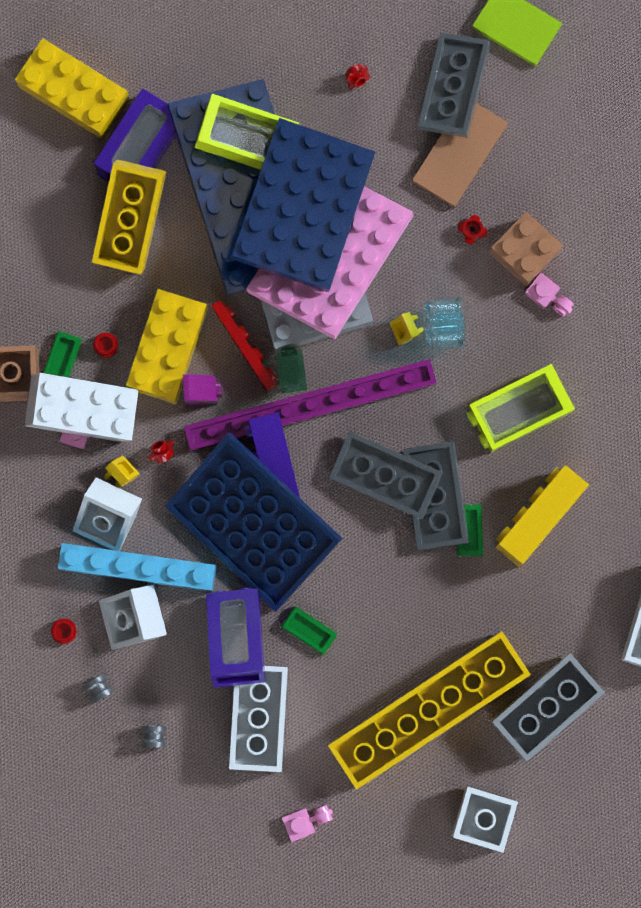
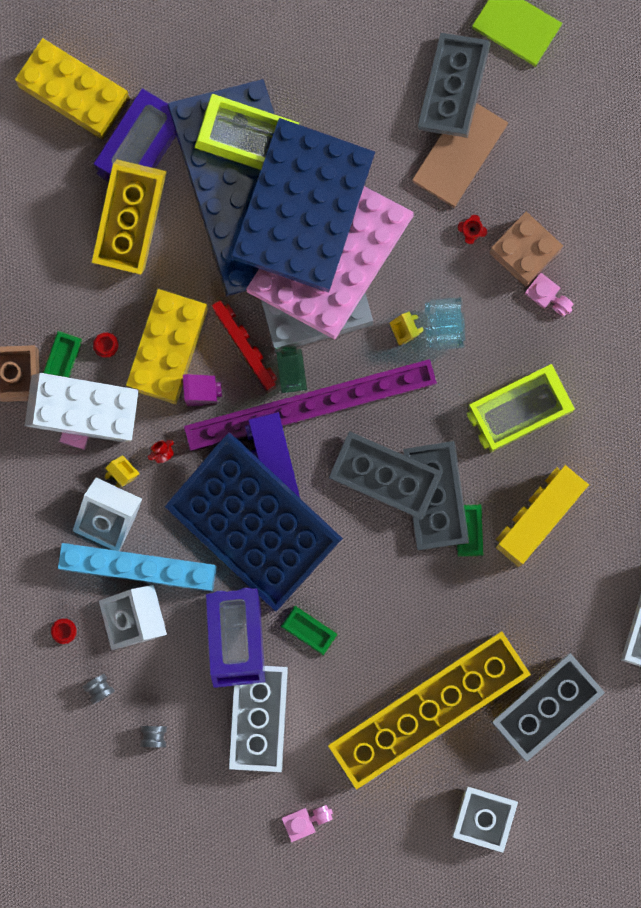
(357, 76): red plate -> none

